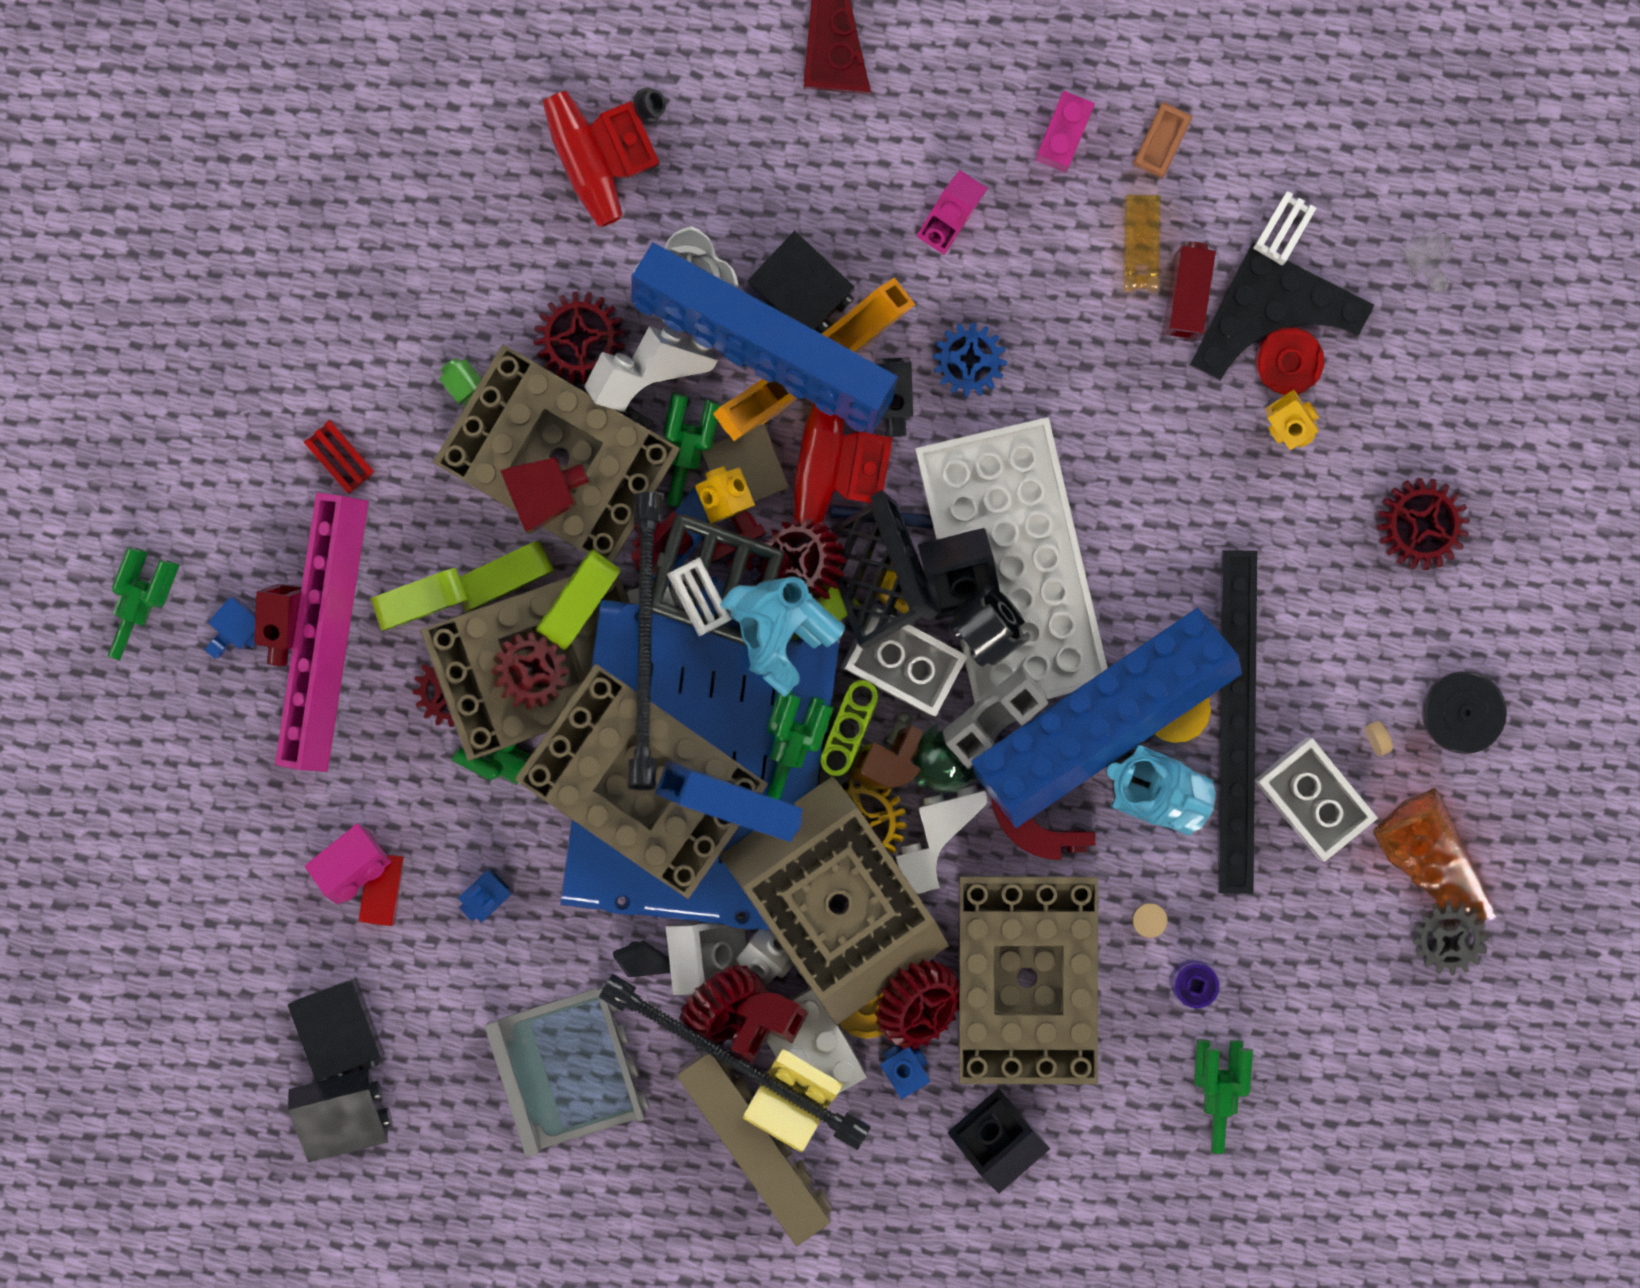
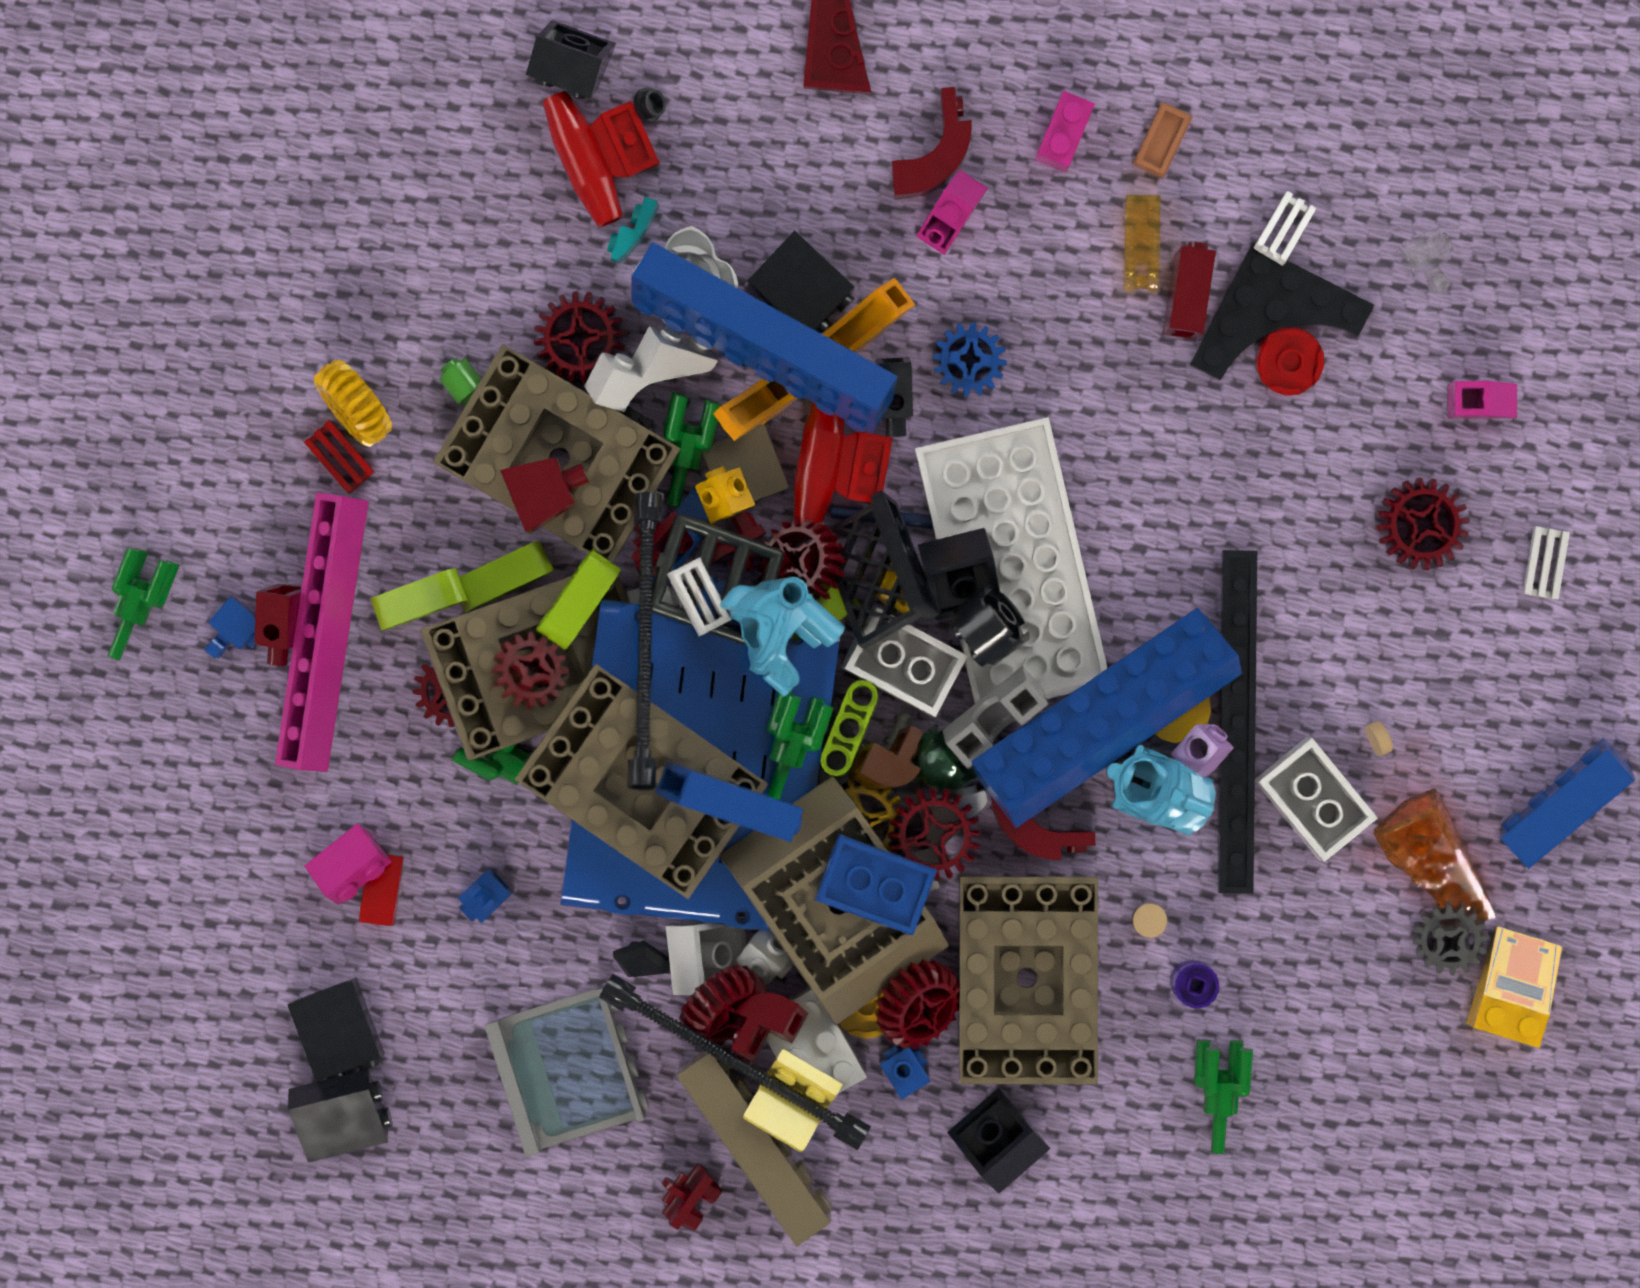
(352, 402): none -> yellow gear
(569, 59): none -> black slope
(627, 239): none -> teal slope
(685, 1194): none -> dark red hips
(875, 884): none -> blue tile
(930, 172): none -> dark red arch
(961, 824): none -> dark red gear
(1190, 751): none -> lavender brick
(1292, 421): yellow brick -> none
(1464, 712): black wheel -> none
(1481, 400): none -> dark pink slope
(1516, 987): none -> yellow slope
(1559, 563): none -> white tile
(1566, 803): none -> blue wedge

